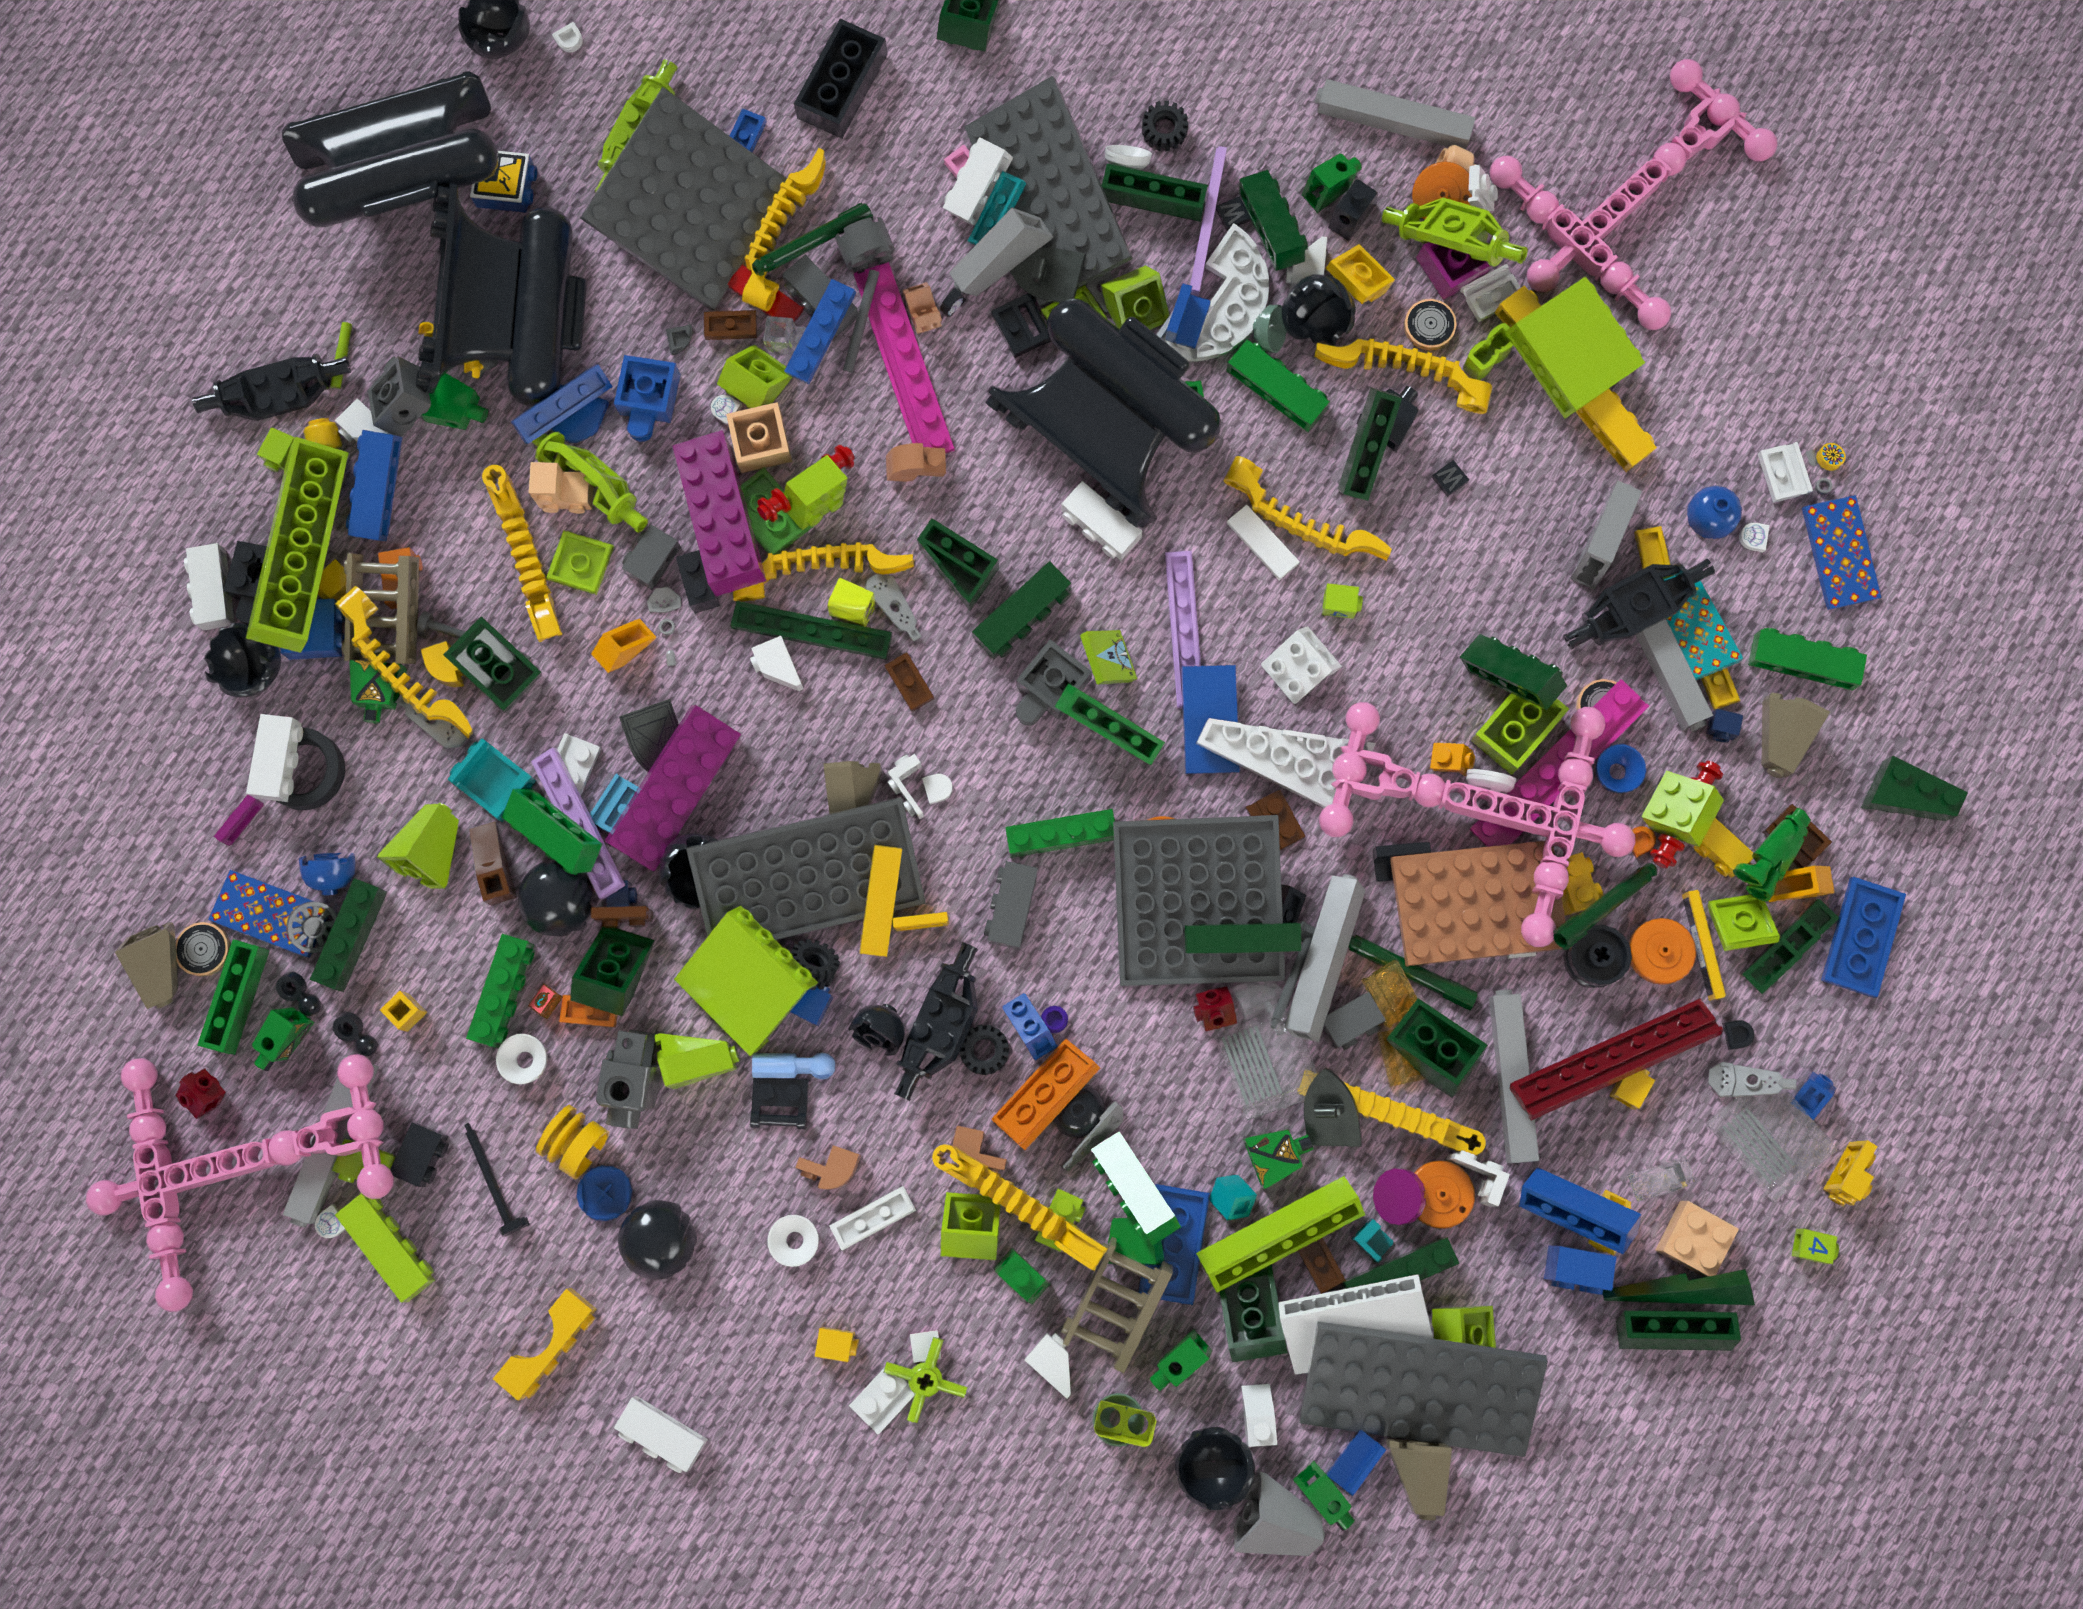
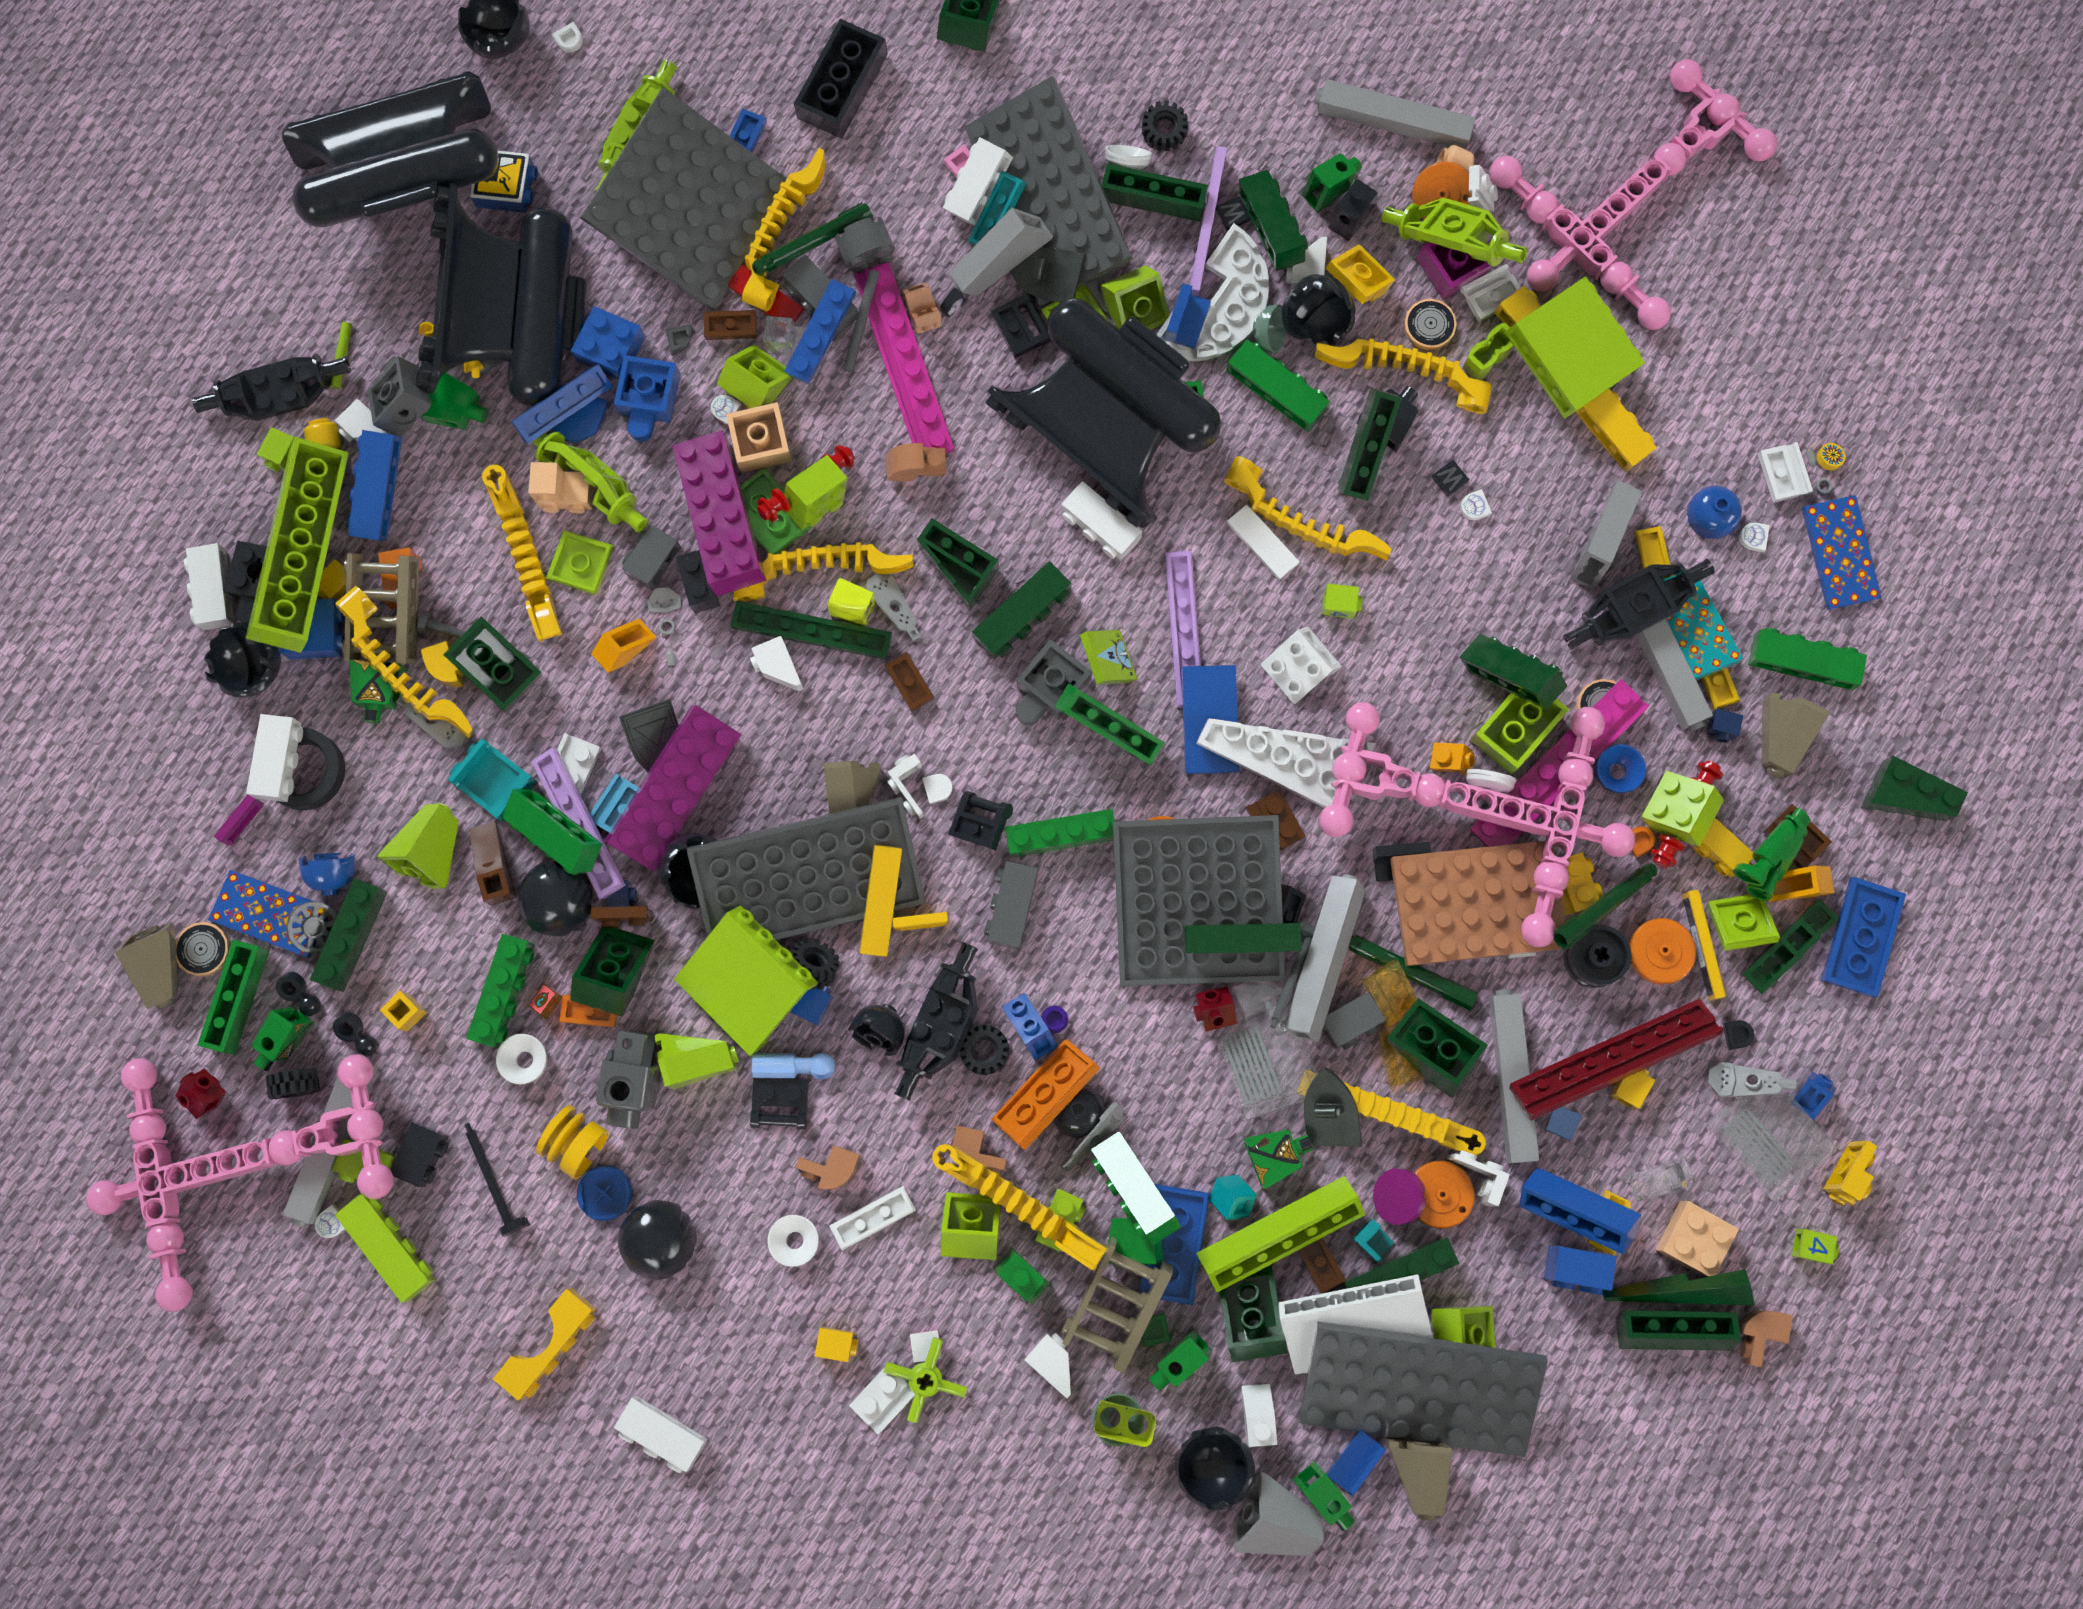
(292, 1083): none -> black tyre
(606, 341): none -> blue brick
(976, 828): none -> black plate
(1156, 1331): none -> green tile
(1475, 506): none -> tile
(1563, 1123): none -> medium blue tile
(1761, 1326): none -> nougat brick

